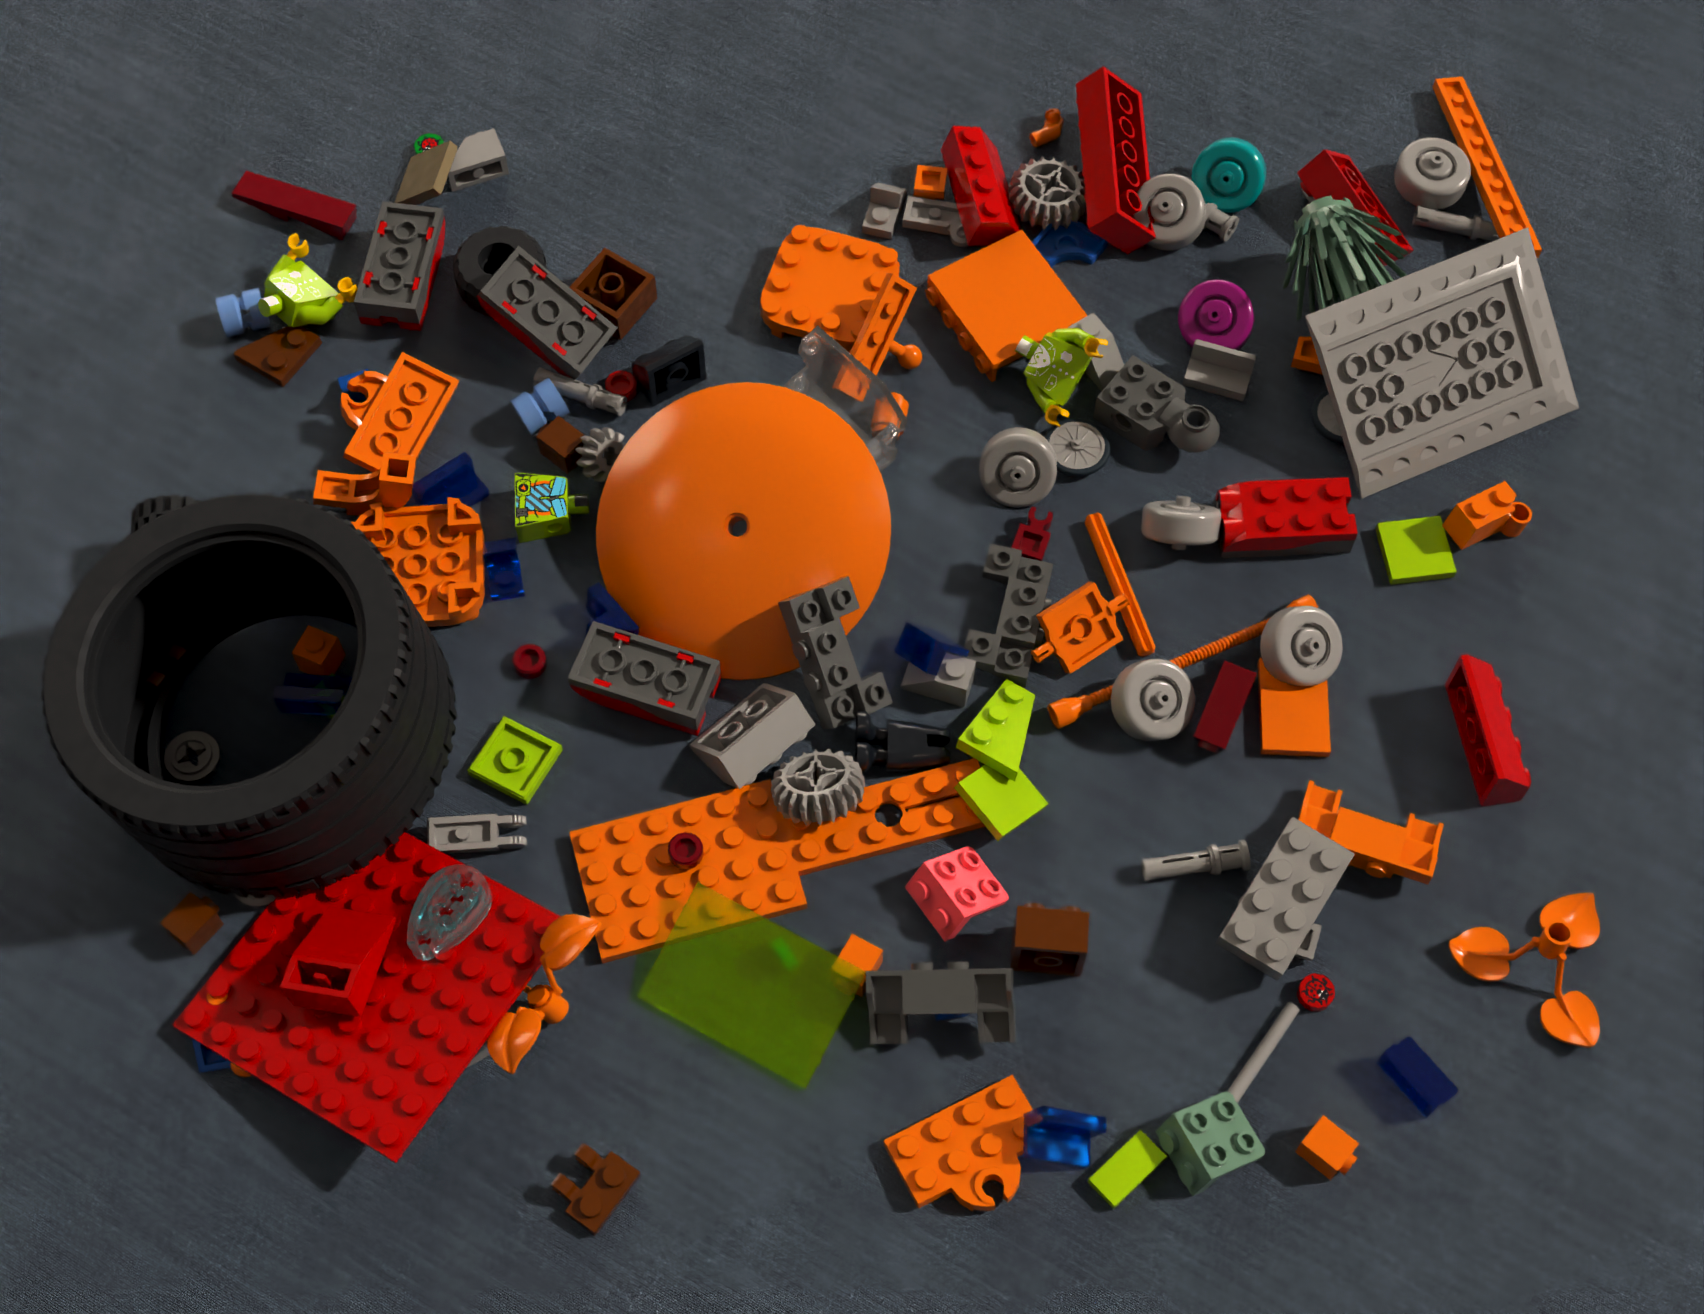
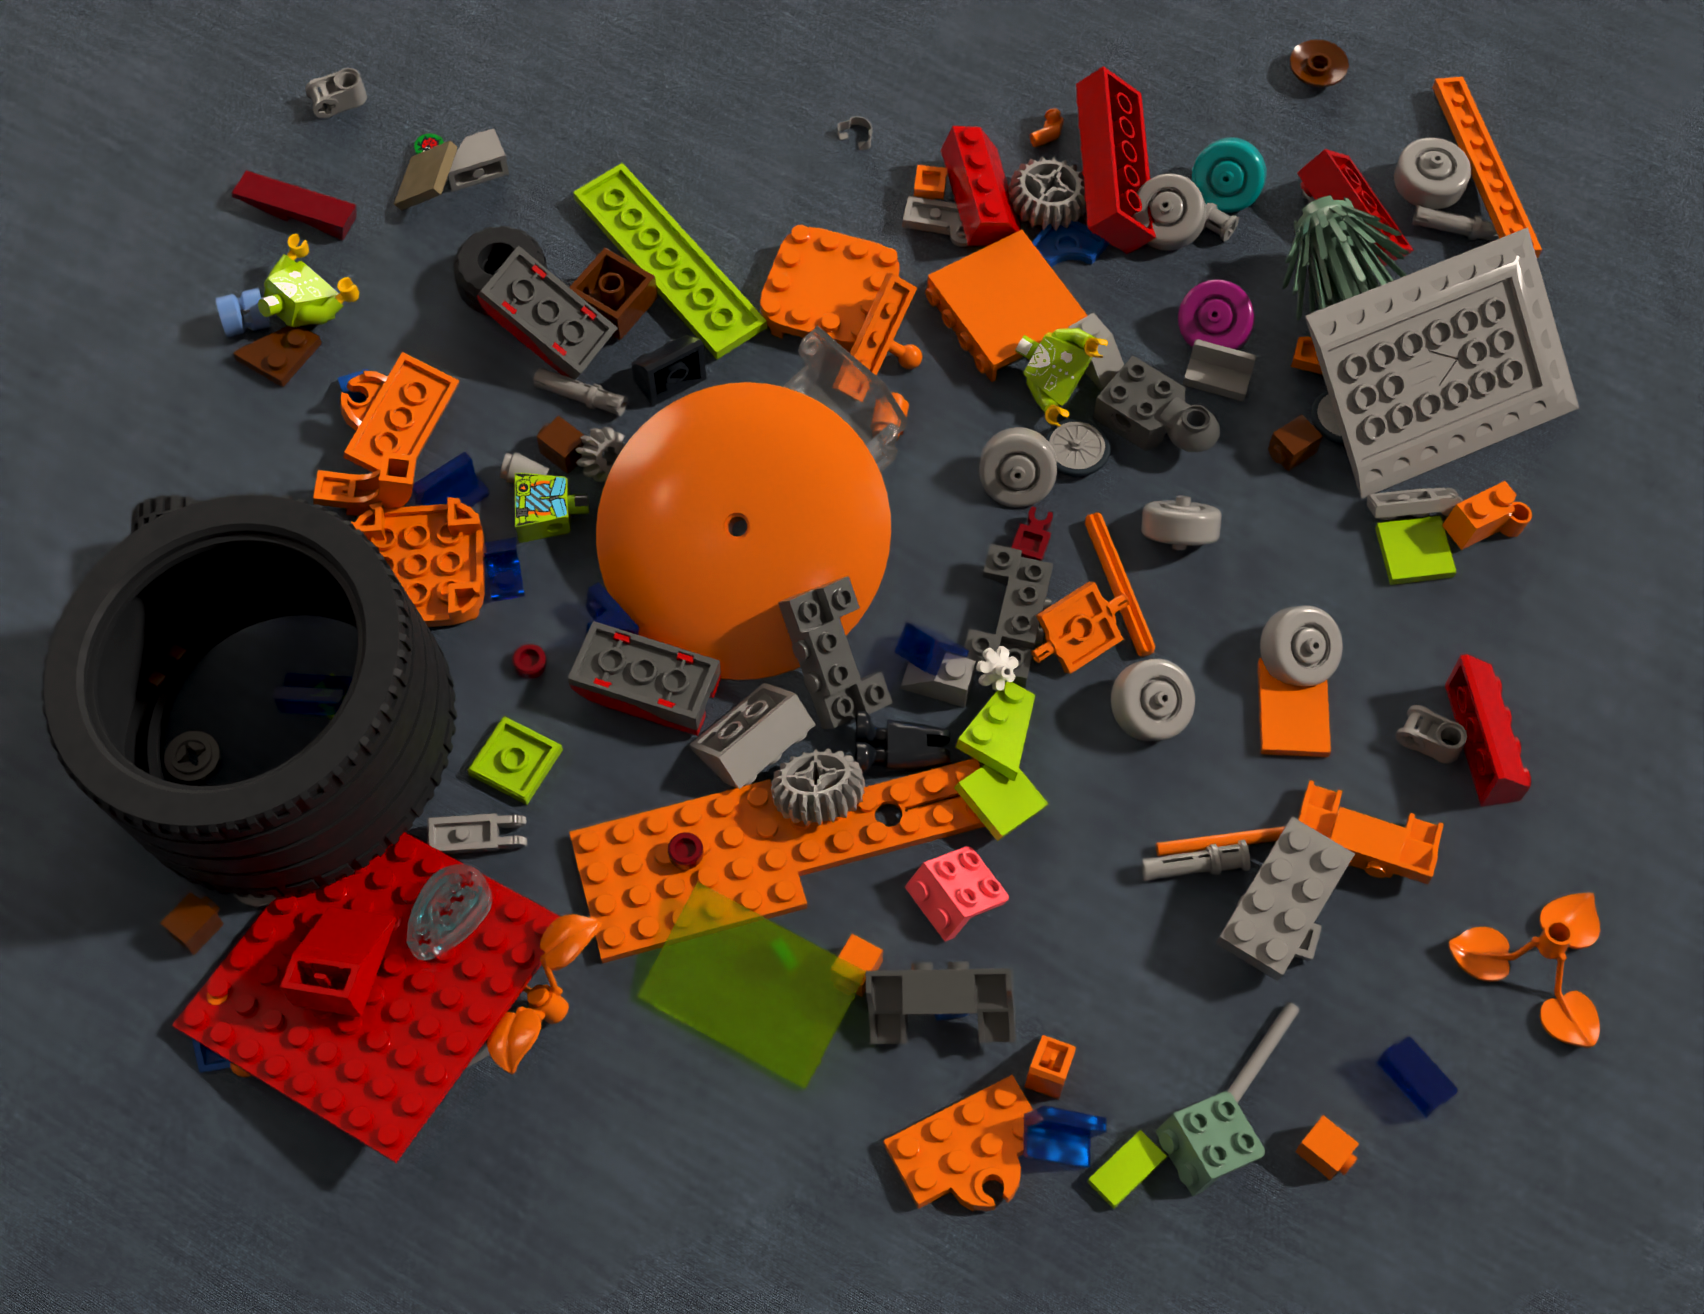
(318, 652): orange brick -> none
(339, 91): none -> light grey piece
(401, 265): dark grey piece -> none
(520, 464): none -> light grey cone
(539, 406): medium blue wheel -> none
(601, 1193): reddish brown plate -> none
(622, 383): red tile -> none
(682, 270): none -> lime plate
(856, 121): none -> light grey piece
(883, 210): light grey slope -> none
(997, 668): none -> white plant
(1049, 940): reddish brown brick -> none
(1050, 1067): none -> orange slope
(1070, 709): orange hose -> none
(1200, 843): none -> orange bar
(1224, 707): dark red slope -> none
(1286, 518): red piece -> none
(1294, 443): none -> reddish brown brick
(1316, 992): tile -> none
(1319, 63): none -> reddish brown dish
(1413, 502): none -> light grey hinge
(1430, 733): none -> light grey piece

